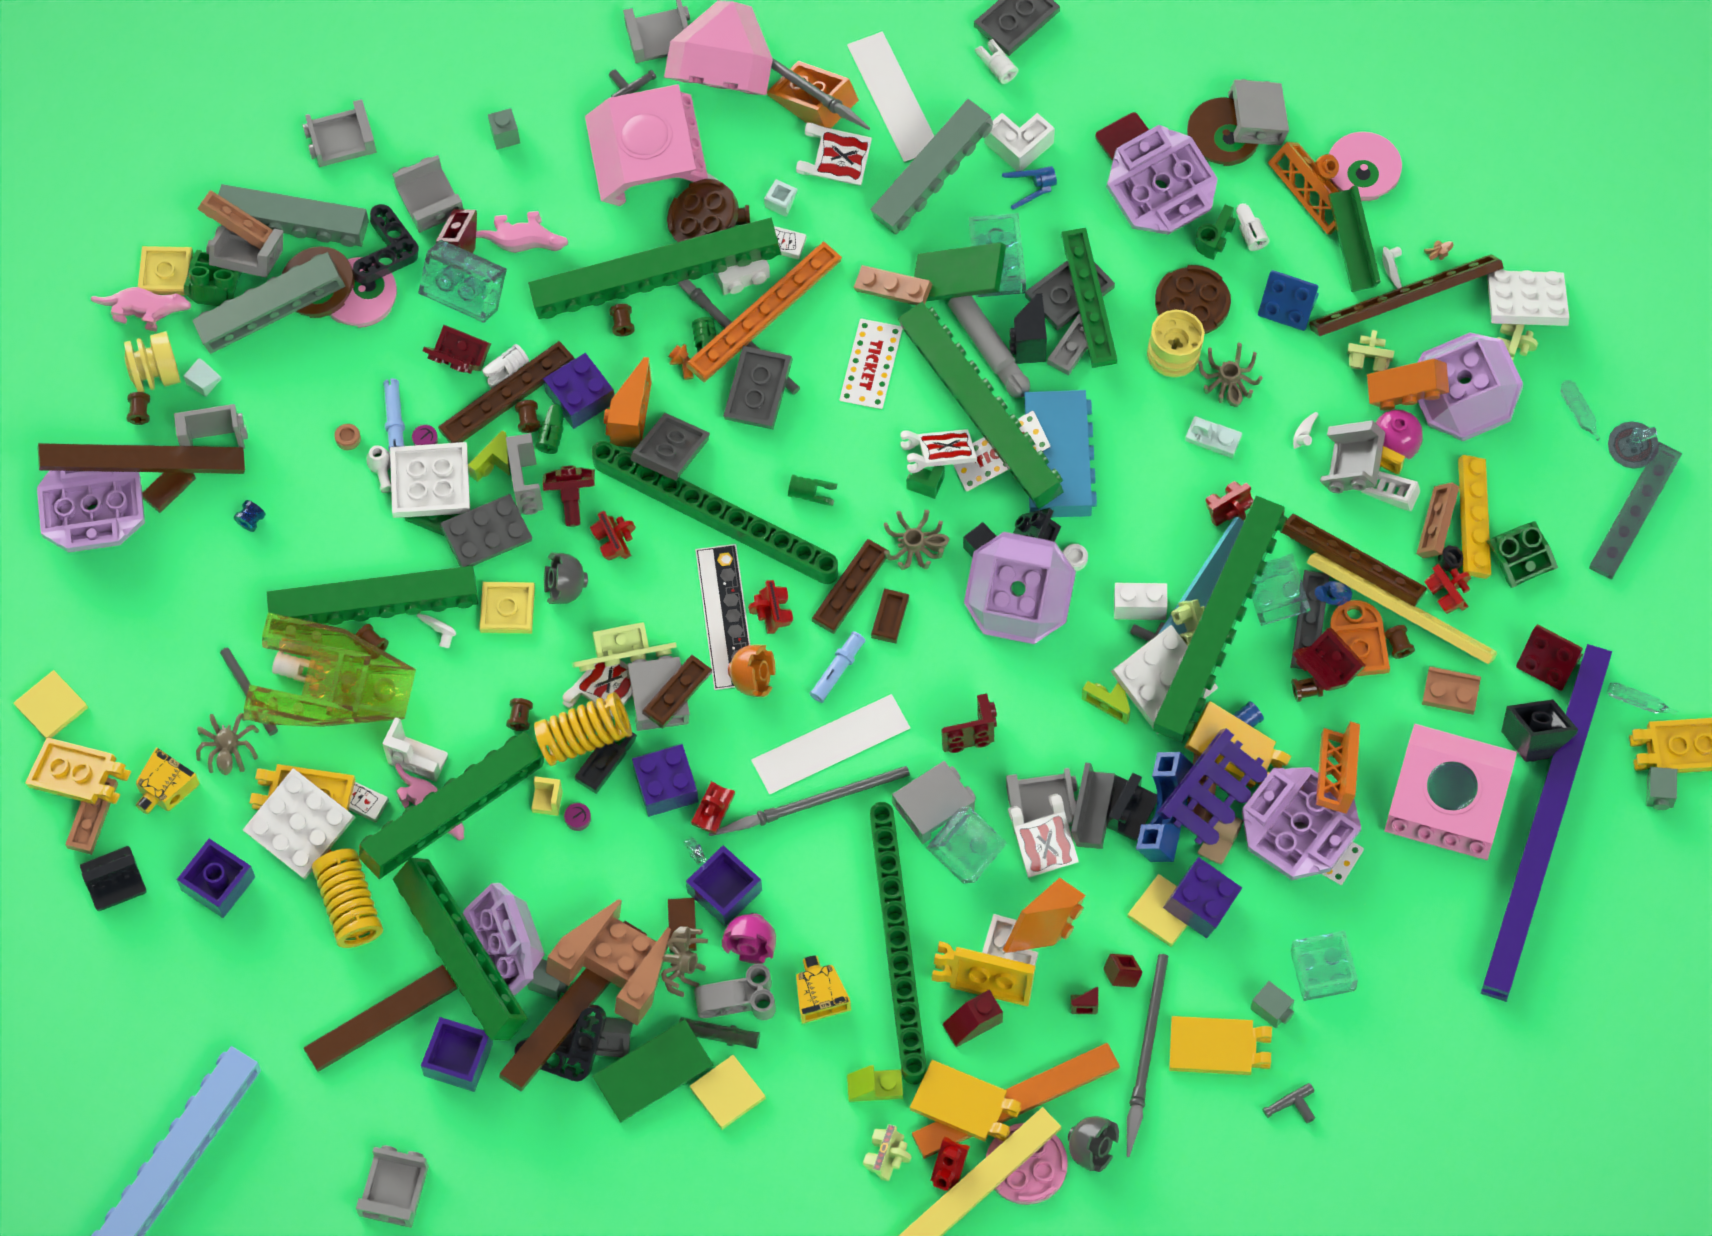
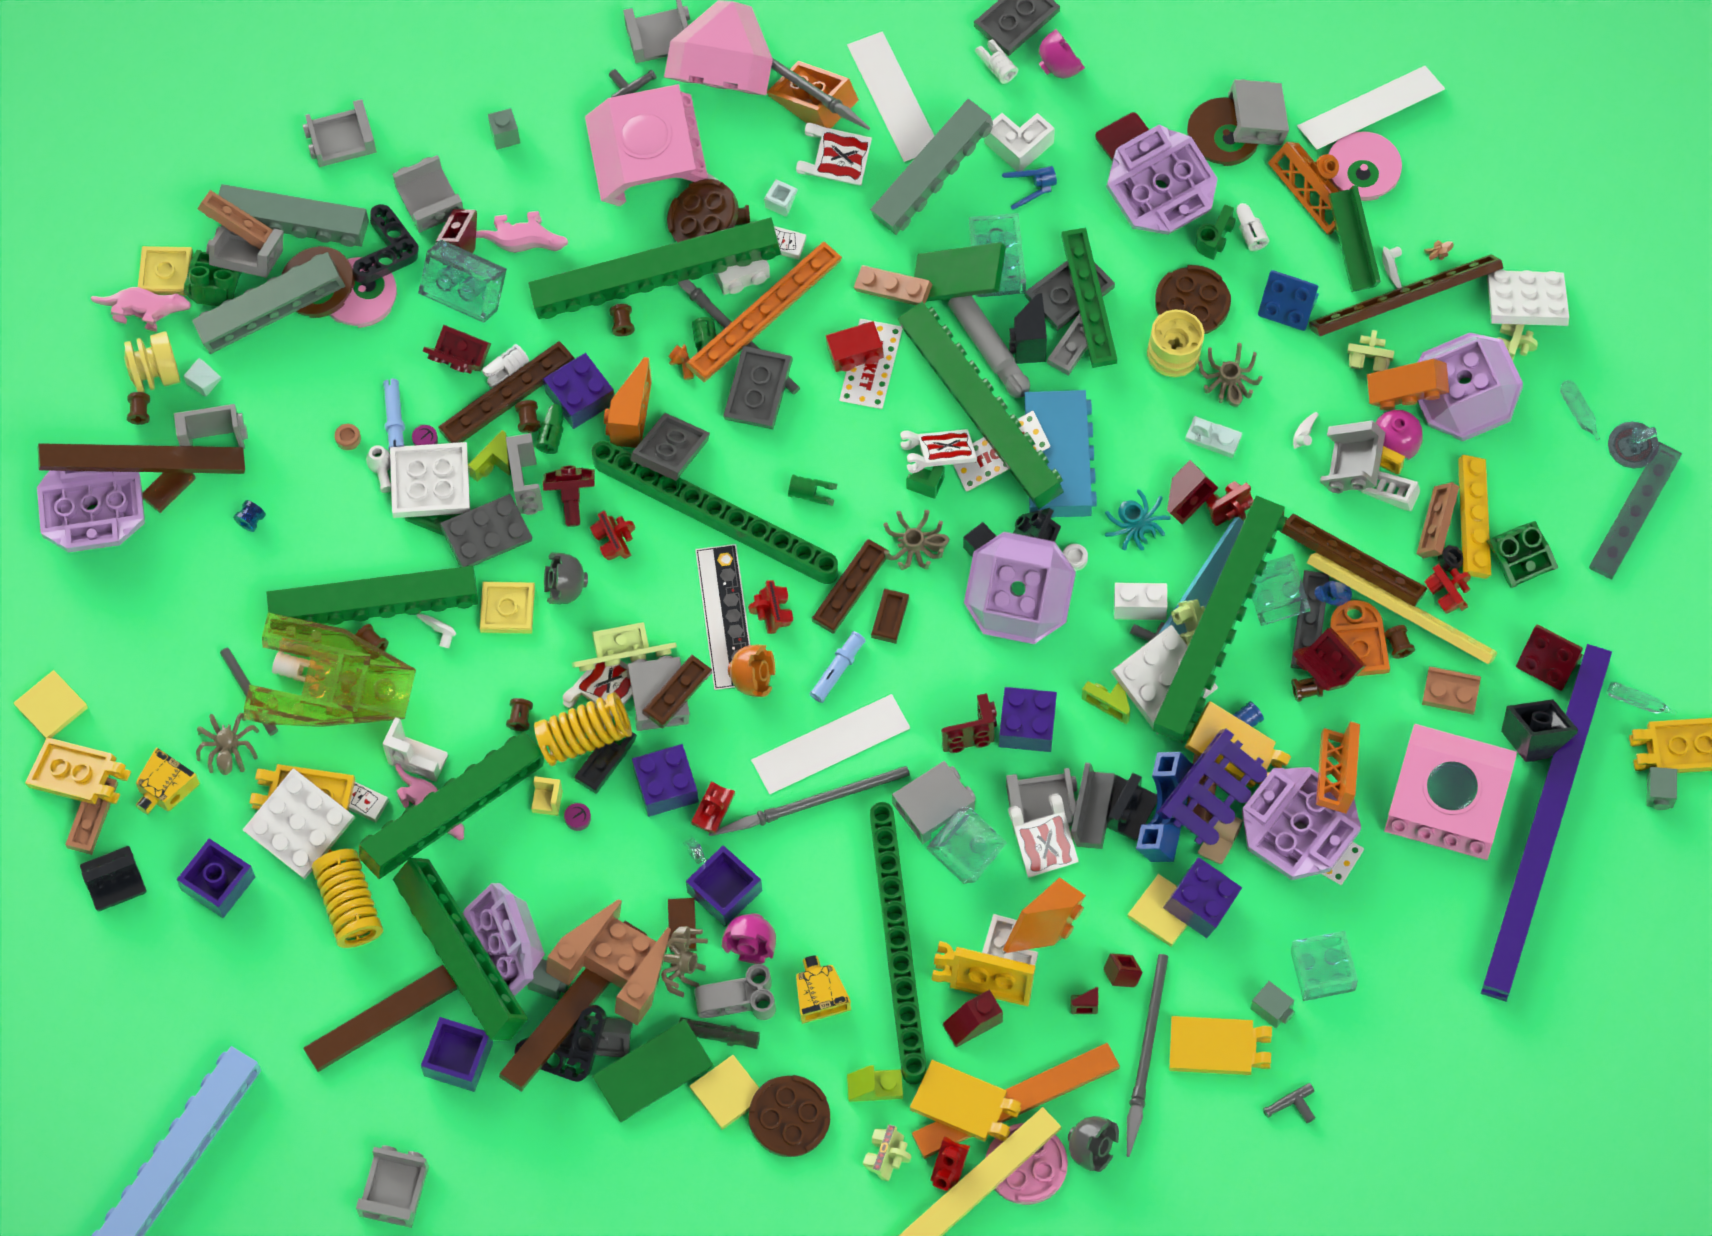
(789, 1116): none -> reddish brown tile
(854, 347): none -> red brick
(1027, 719): none -> dark purple piece
(1058, 57): none -> dark pink cylinder
(1137, 521): none -> teal animal
(1189, 491): none -> slope
(1371, 107): none -> white sticker

